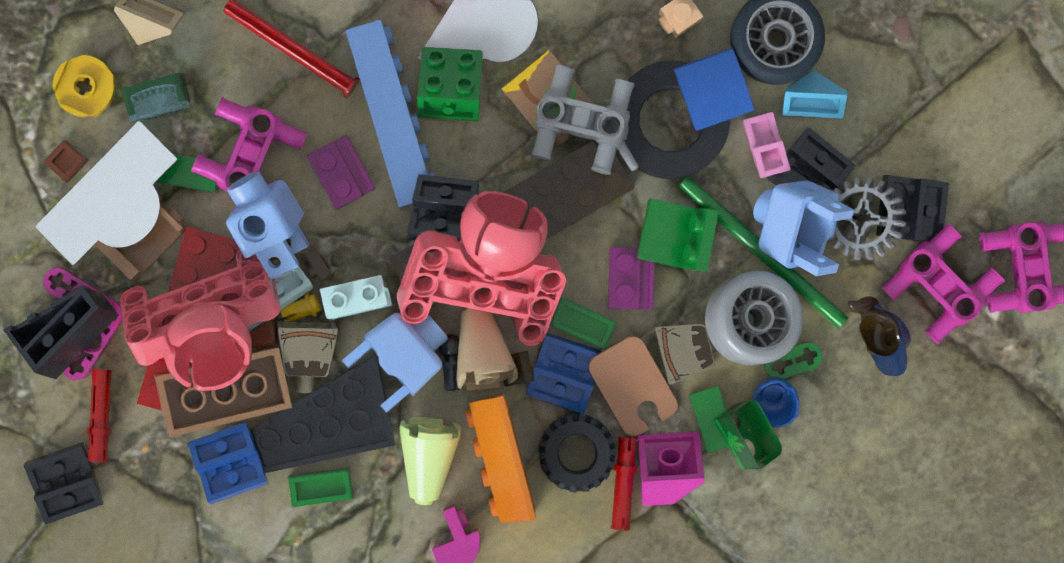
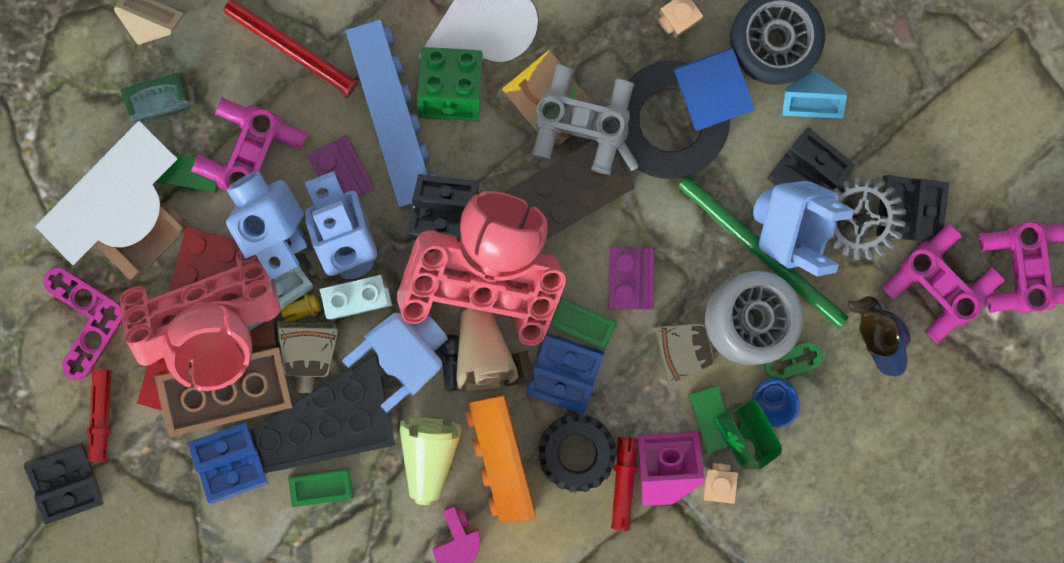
(62, 332): black wedge -> none
(65, 161): copper tile -> none
(77, 70): yellow plate -> none
(347, 242): none -> light blue piece
(628, 378): nougat piece -> none
(677, 235): green bracket -> none
(719, 483): none -> light nougat brick
(766, 145): bright pink slope -> none

